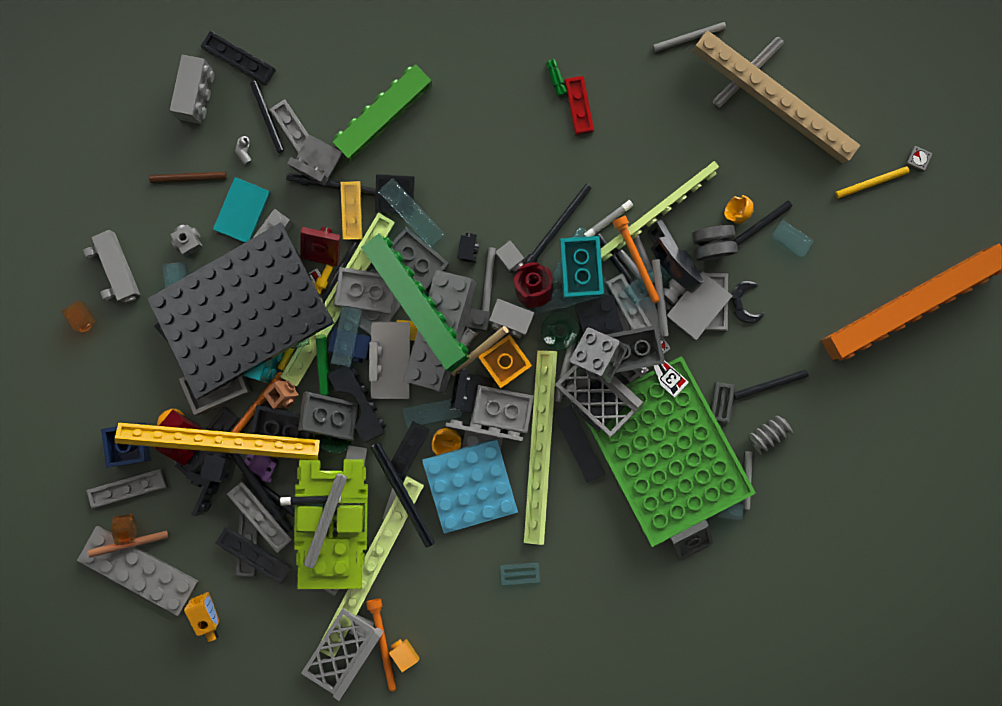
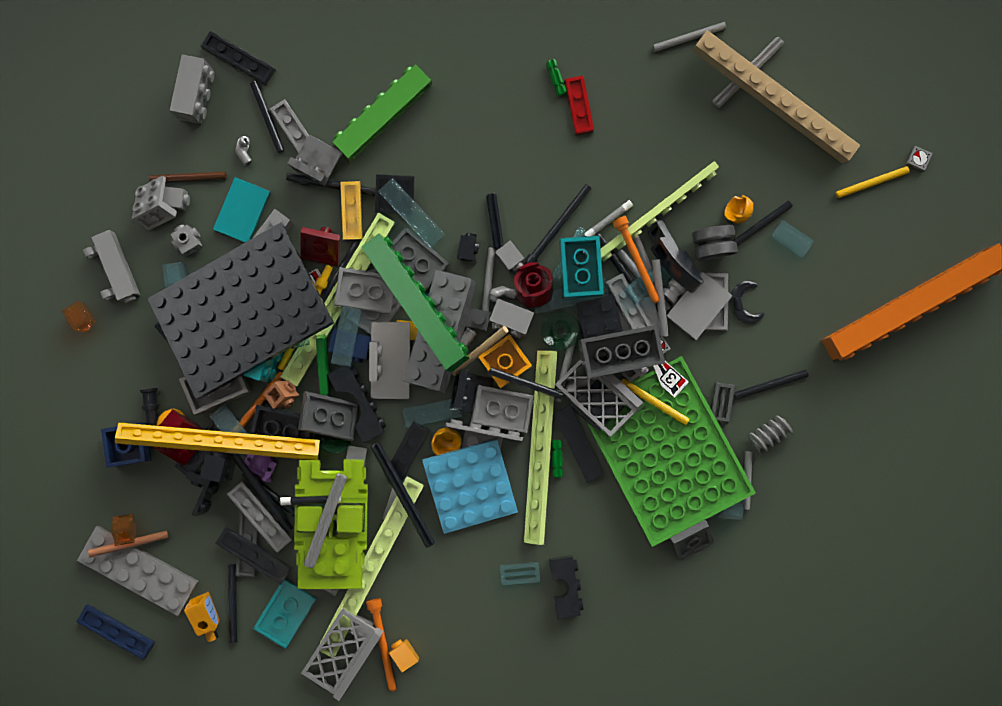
(115, 631): none -> dark blue tile
(126, 488): light grey tile -> none
(148, 205): none -> light grey bracket
(150, 406): none -> black pin
(176, 198): none -> light grey brick
(226, 421): none -> clear light blue tile
(232, 603): none -> black bar
(284, 613): none -> teal tile
(495, 220): none -> black axle
(501, 291): none -> light grey arm
(525, 383): none -> black piece
(557, 458): none -> green axle
(567, 604): none -> black arch
(599, 354): flat silver bracket -> none
(655, 402): none -> yellow bar

